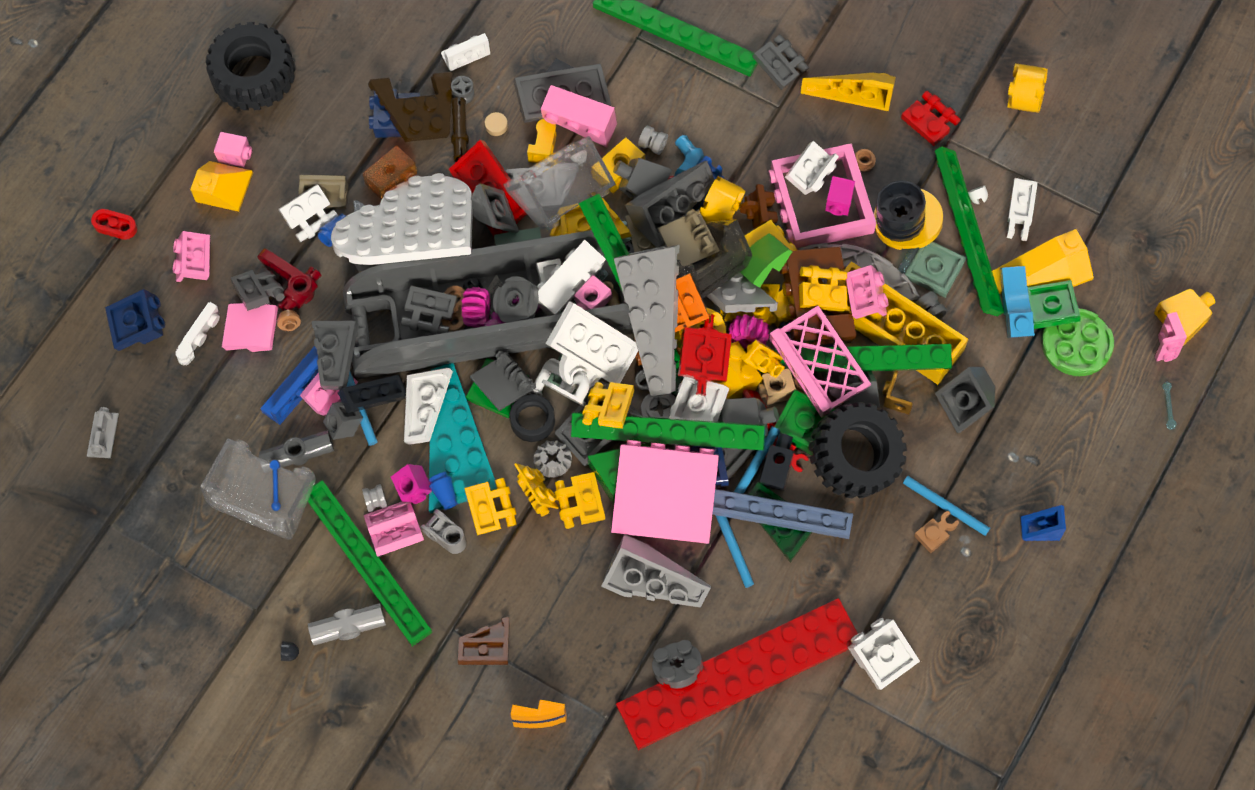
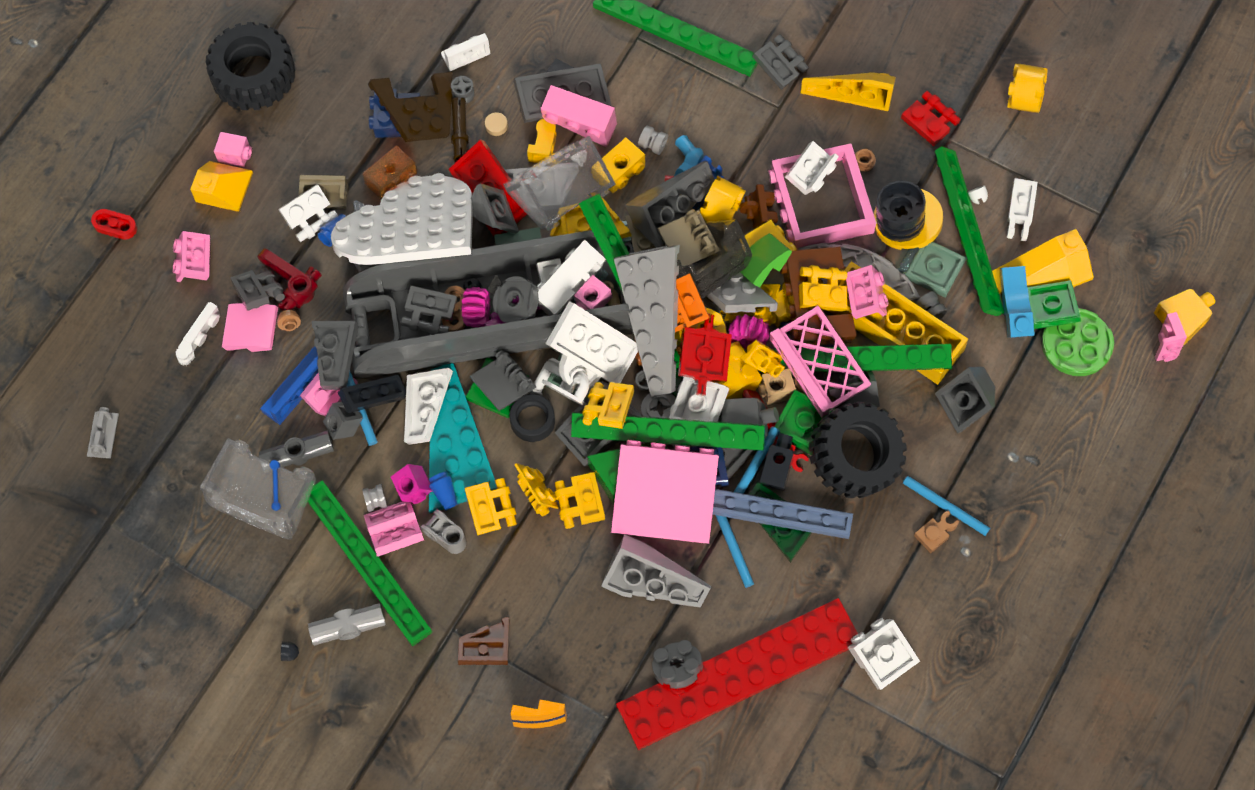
(135, 320): dark blue plate -> none
(553, 468): light grey gear -> none
(640, 176): dark grey torso -> none
(840, 196): dark pink brick -> none
(890, 400): pearl gold bracket -> none
(1044, 525): blue slope -> none
(1171, 424): clear light blue hinge -> none

